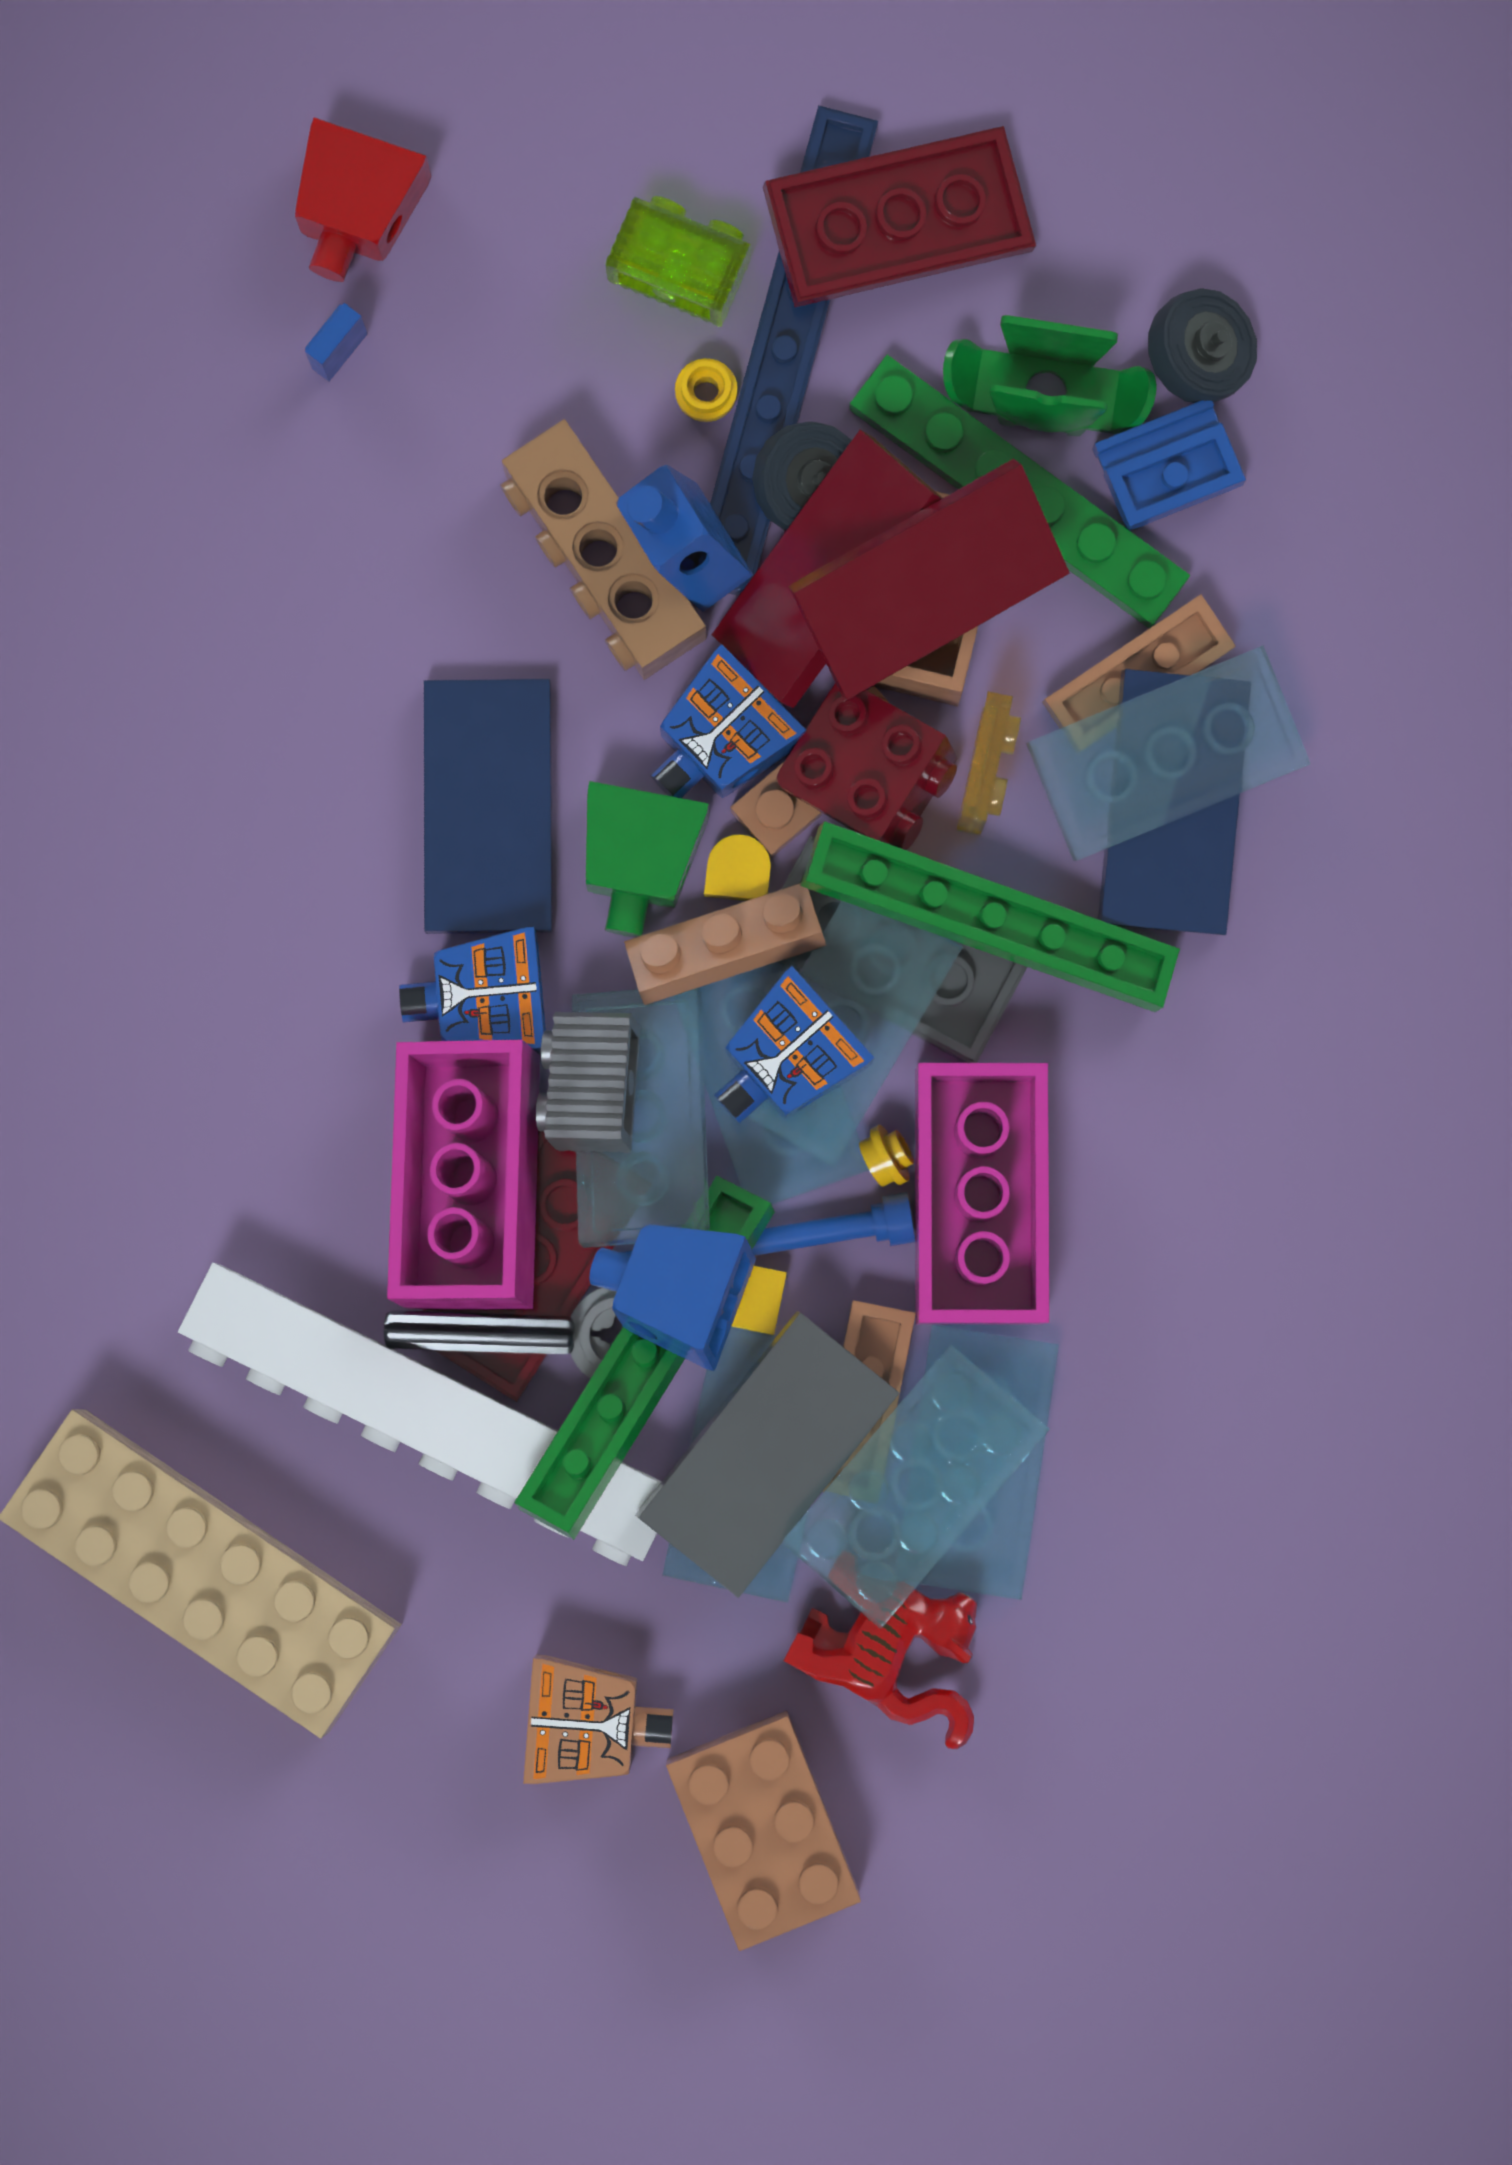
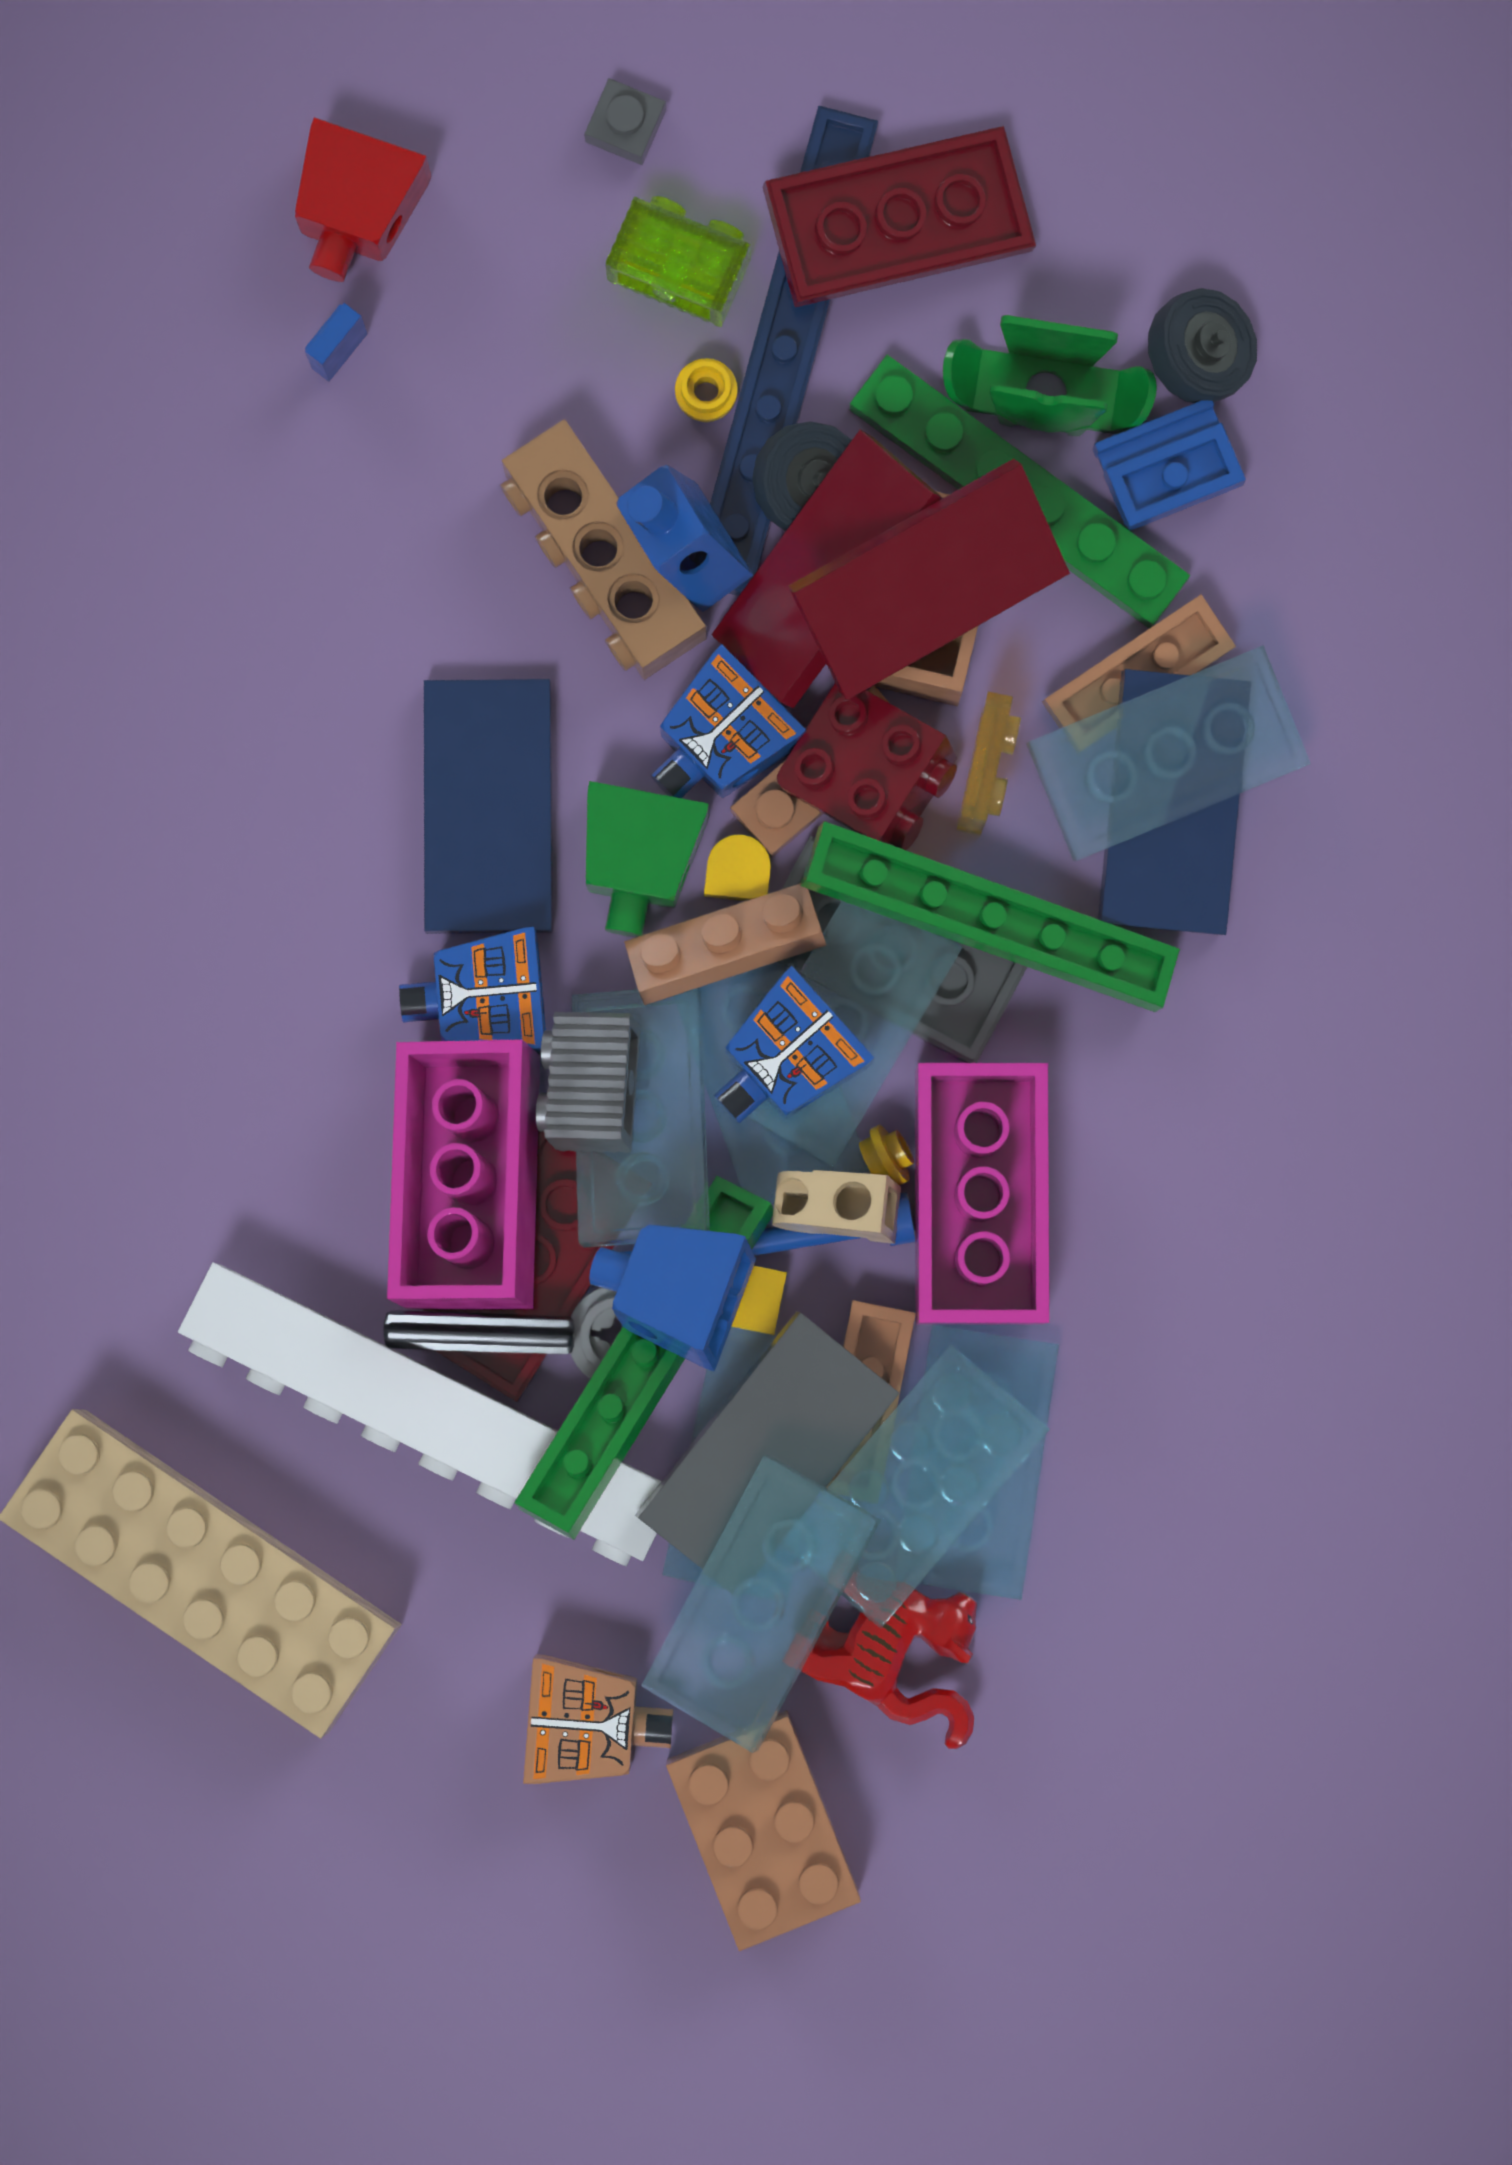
(625, 121): none -> dark grey plate
(761, 1603): none -> clear light blue tile
(837, 1204): none -> tan leg

